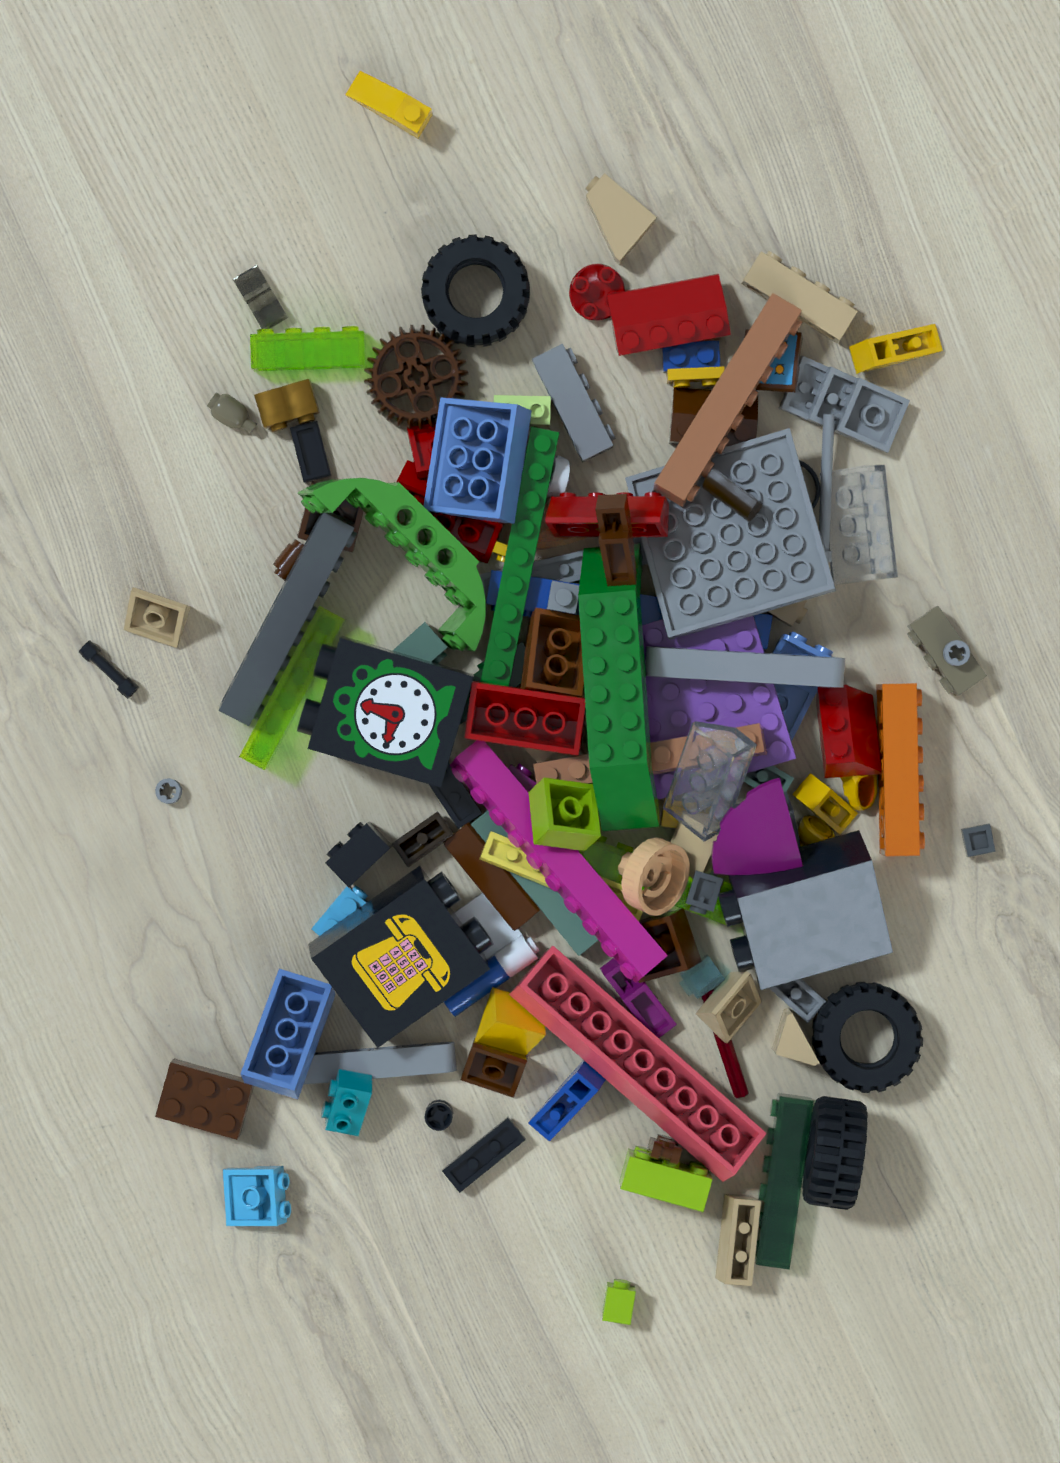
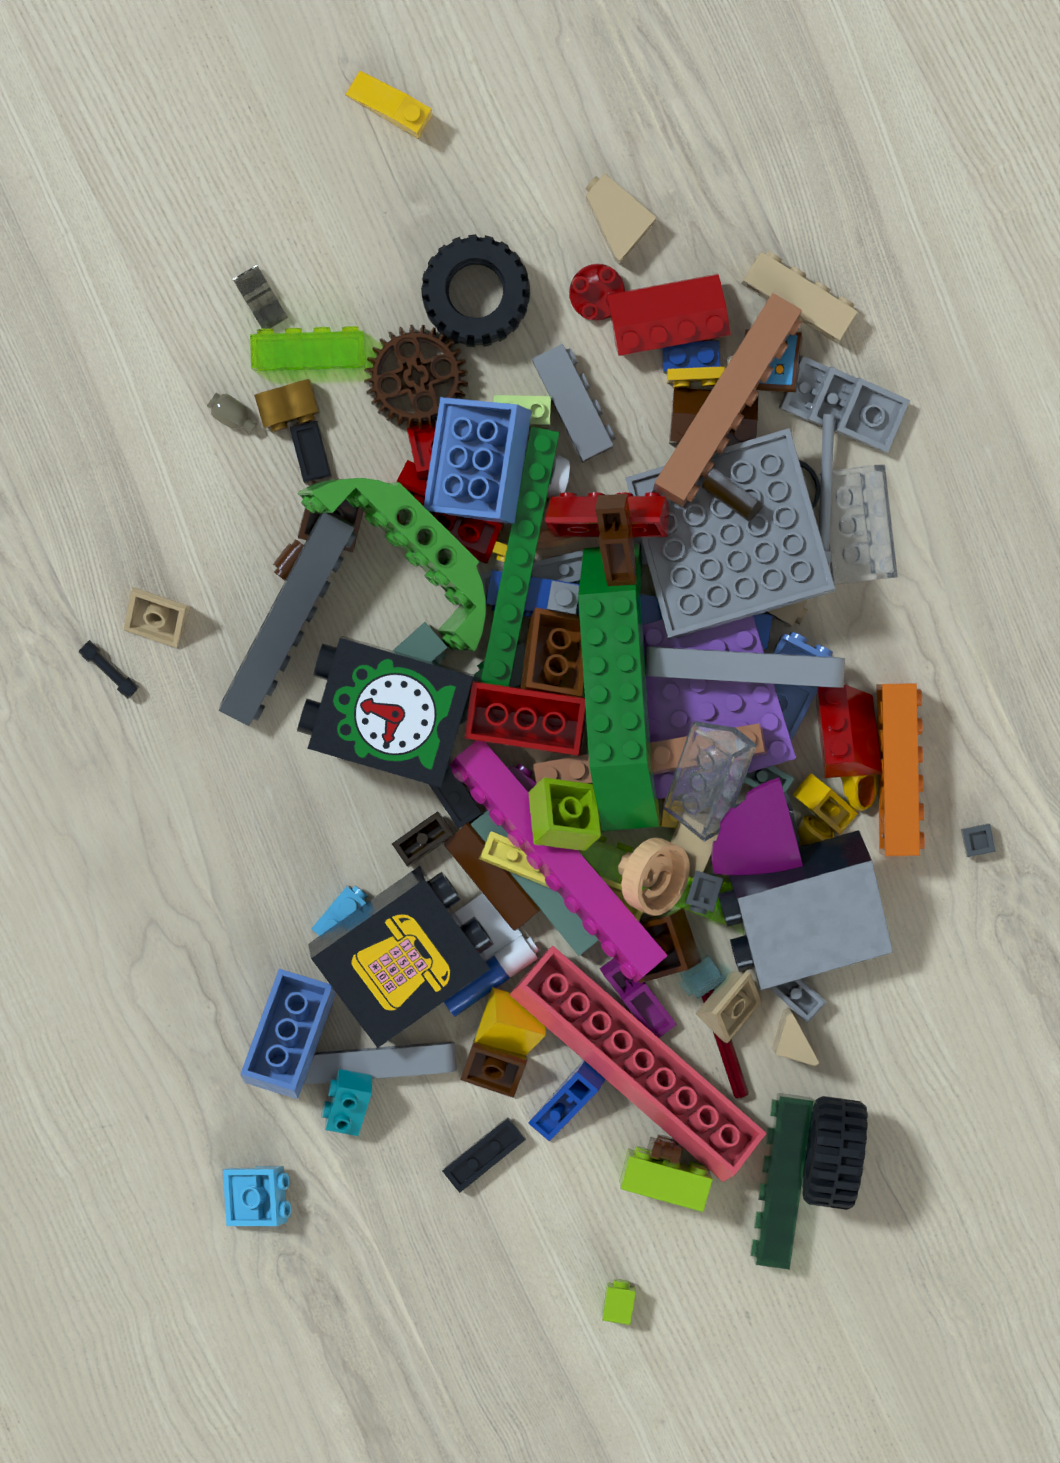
(163, 798): light grey bush -> none
(204, 1099): reddish brown brick -> none
(291, 689): clear neon green brick -> none
(358, 854): black brick -> none
(436, 1118): black wheel -> none
(738, 1240): tan brick -> none
(895, 348): yellow slope -> none
(898, 1060): black tyre -> none
(932, 633): dark tan brick -> none
(954, 661): light grey bush -> none

